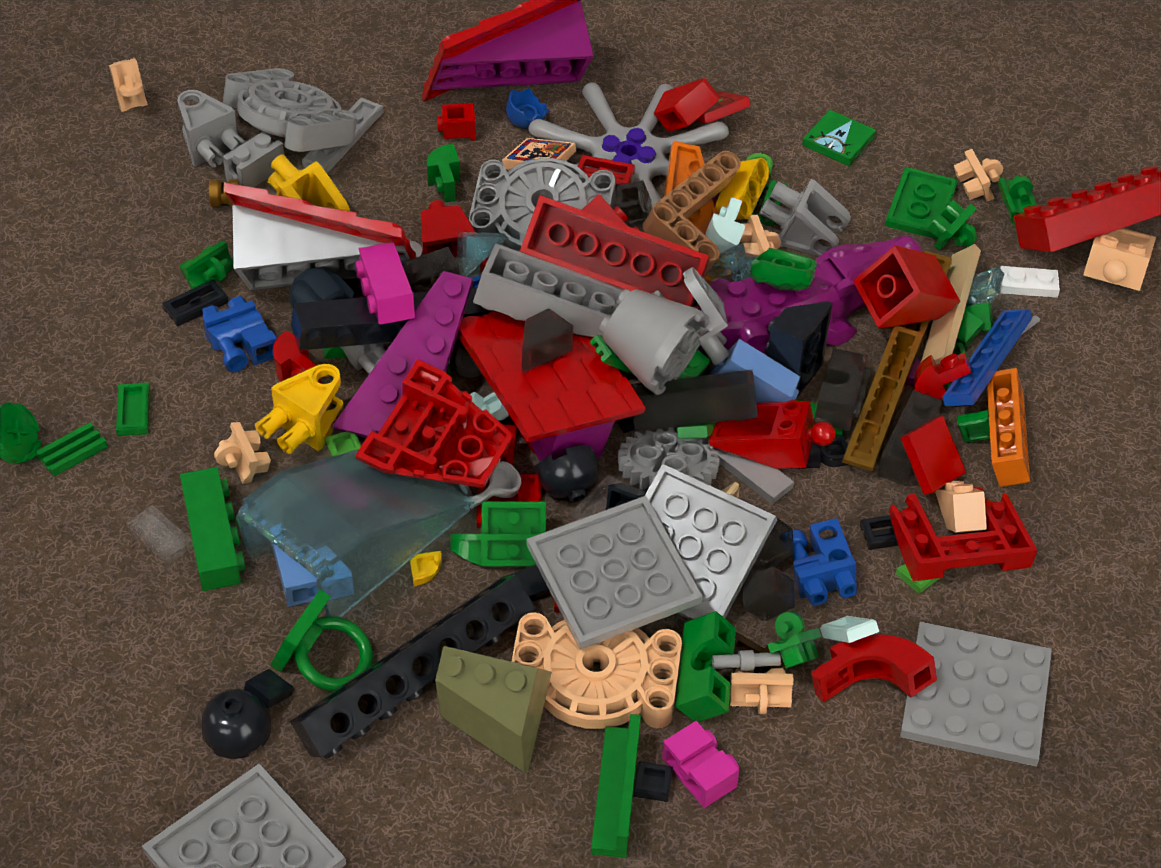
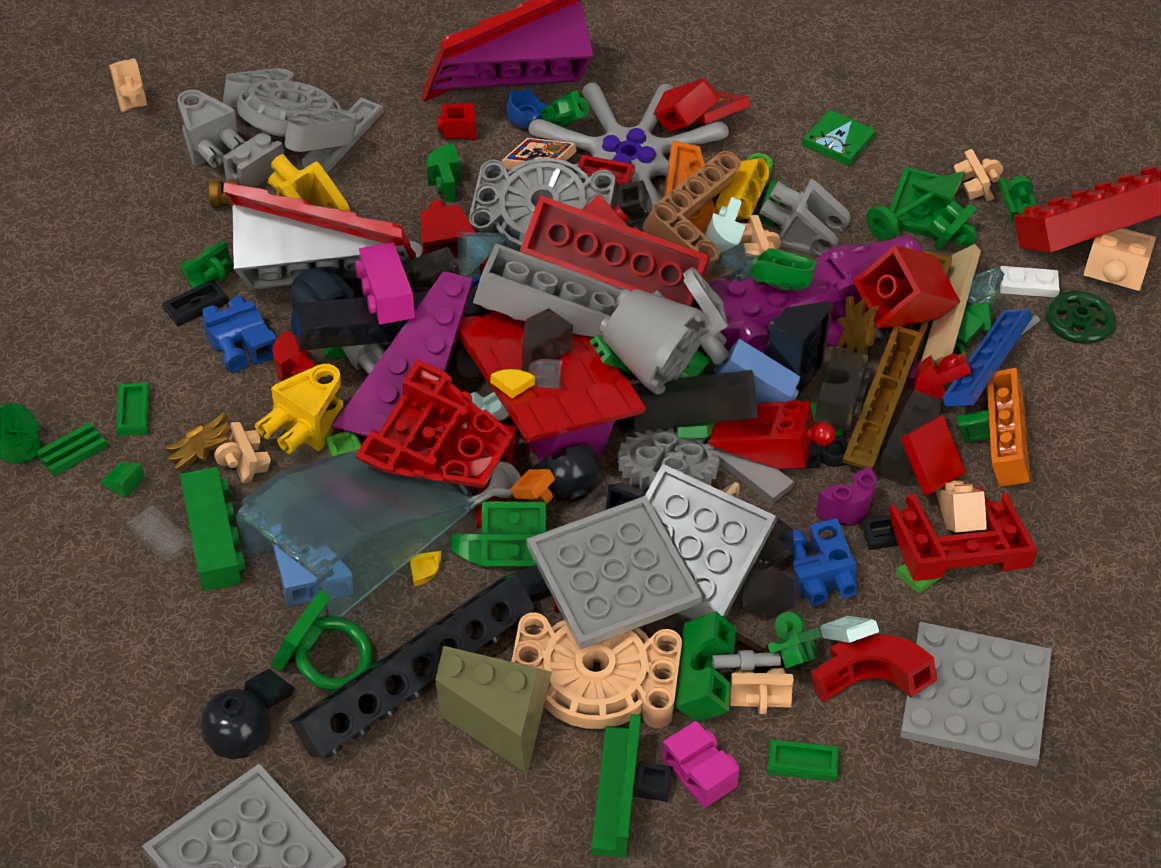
(124, 478): none -> green slope
(198, 442): none -> pearl gold piece
(512, 381): none -> yellow tile
(534, 486): none -> orange tile
(546, 372): none -> clear light blue tile
(566, 109): none -> green hips
(803, 760): none -> green tile
(850, 502): none -> magenta cylinder
(858, 326): none -> pearl gold piece
(884, 222): none -> green piece
(1085, 321): none -> dark green plate

